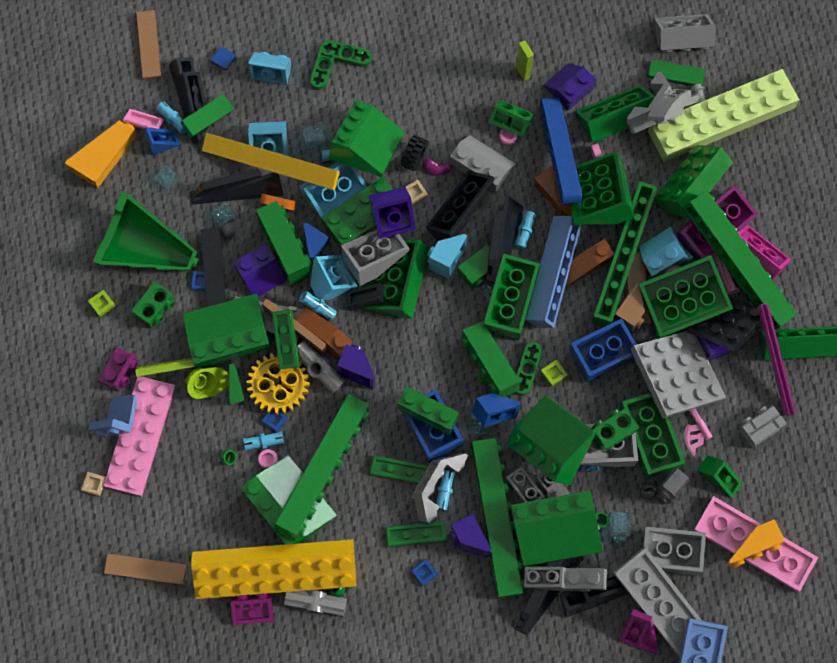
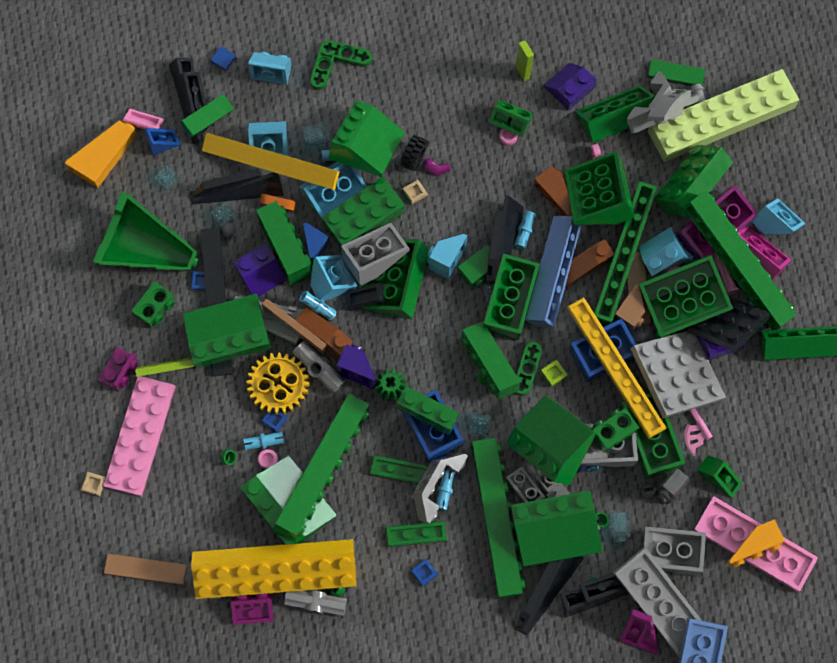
(101, 303): lime plate -> none
(119, 417): medium blue bracket -> none
(148, 45): medium nougat tile -> none
(171, 116): medium azure pin -> none
(206, 382): lime piece -> none
(235, 390): green slope -> none
(285, 339): green tile -> none
(388, 377): none -> green gear
(392, 212): dark purple slope -> none
(460, 205): black slope -> none
(469, 537): dark purple slope -> none
(478, 157): light grey slope -> none
(495, 409): blue slope -> none
(560, 151): blue beam -> none
(565, 578): light grey slope -> none
(616, 368): none -> yellow tile
(685, 32): light grey slope -> none
(762, 426): light grey brick -> none
(776, 359): magenta axle -> none
(777, 219): none -> medium azure slope

